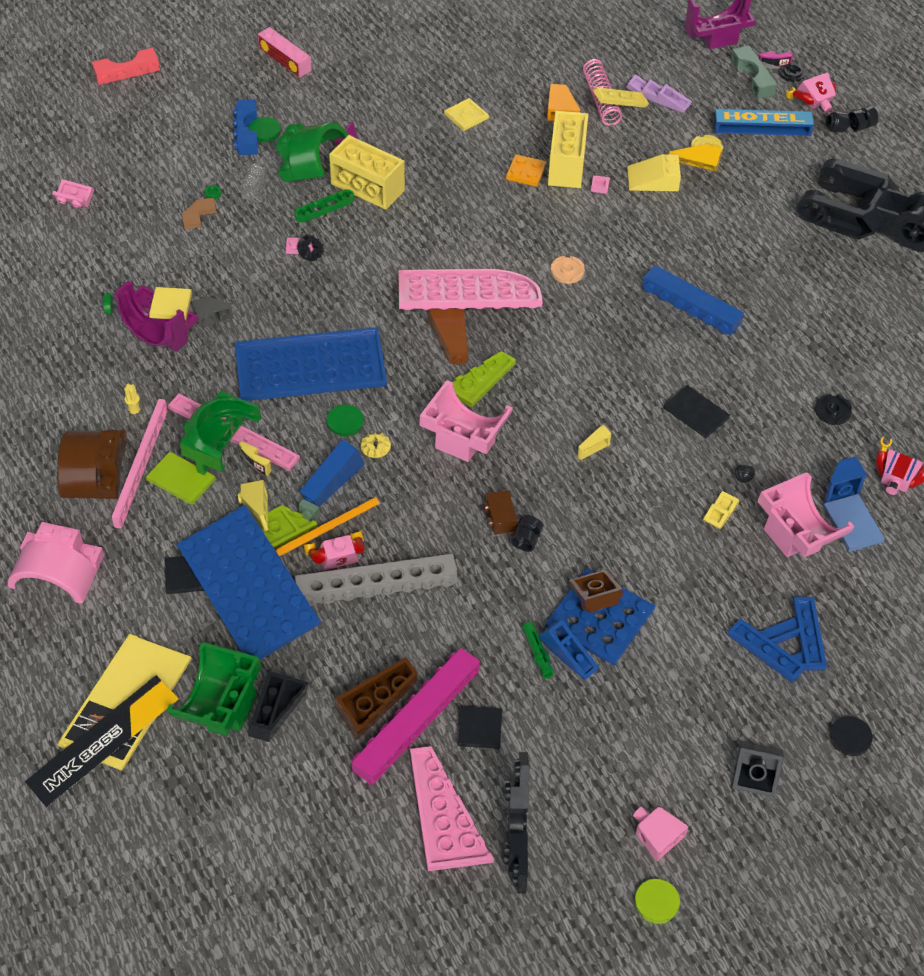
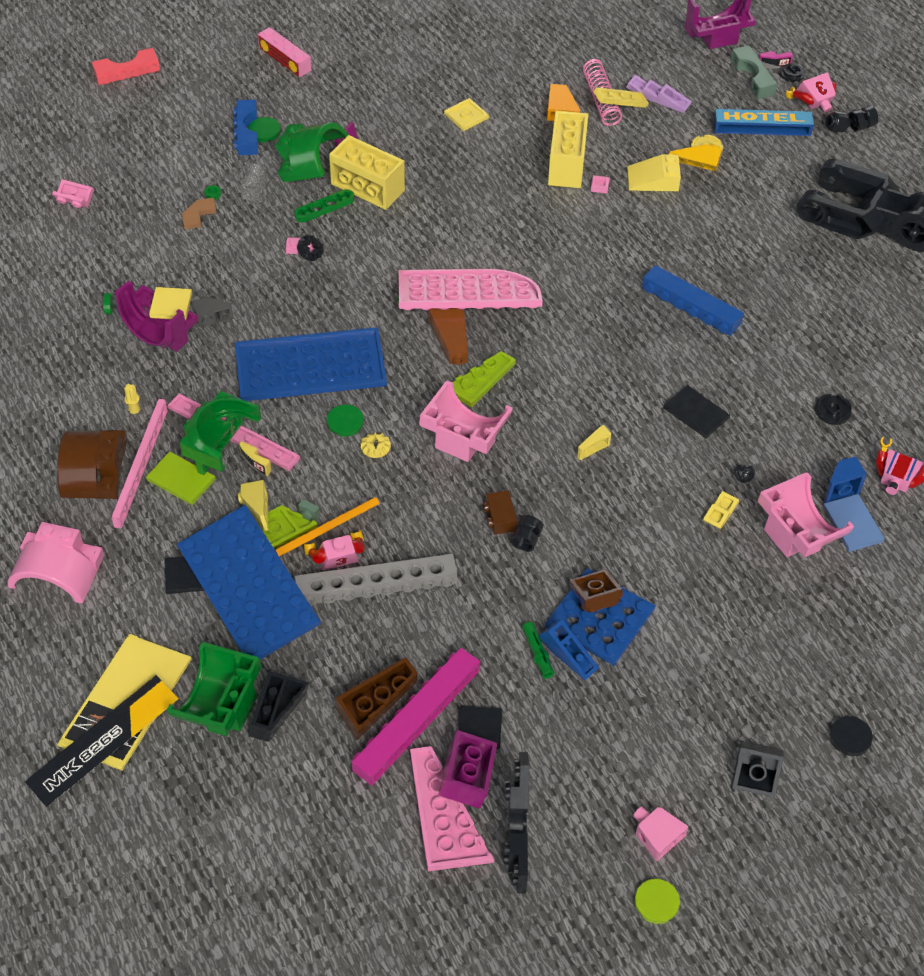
(333, 473): blue slope -> none
(468, 769): none -> magenta brick
(526, 170): light orange plate -> none
(567, 269): light nougat tile -> none
(765, 647): blue plate -> none

